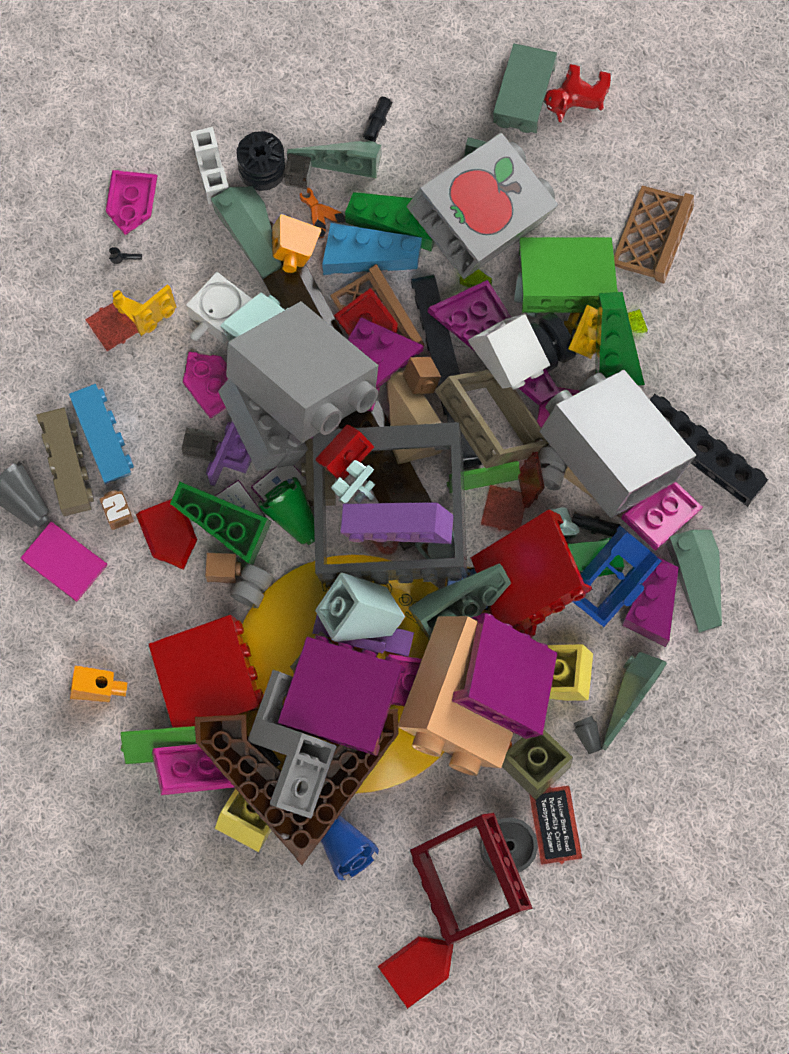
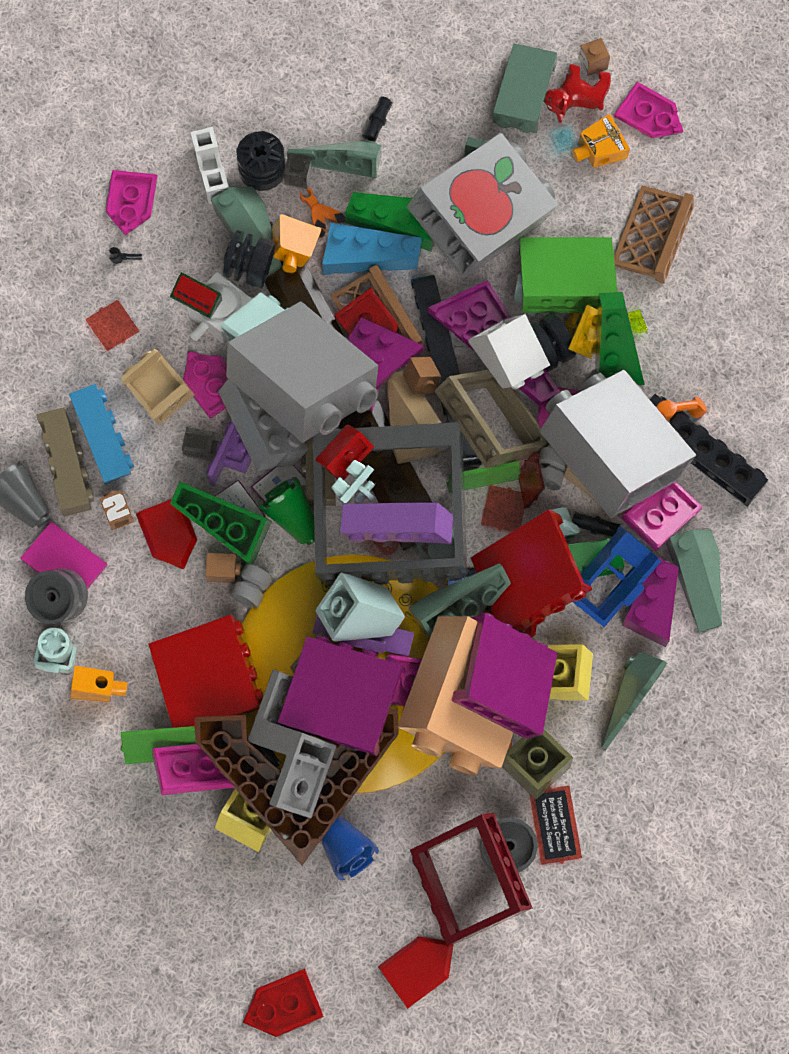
(56, 595): none -> dark grey wheel
(56, 649): none -> light aqua piece
(146, 315): yellow plate -> none
(157, 386): none -> tan panel
(196, 295): none -> red slope
(249, 259): none -> black wheel
(284, 1005): none -> red tile
(474, 279): clear neon green tile -> none
(564, 139): none -> clear light blue plate
(588, 734): dark grey cone -> none
(594, 56): none -> medium nougat brick
(601, 143): none -> light orange torso
(649, 112): none -> dark pink tile
(695, 408): none -> orange bar

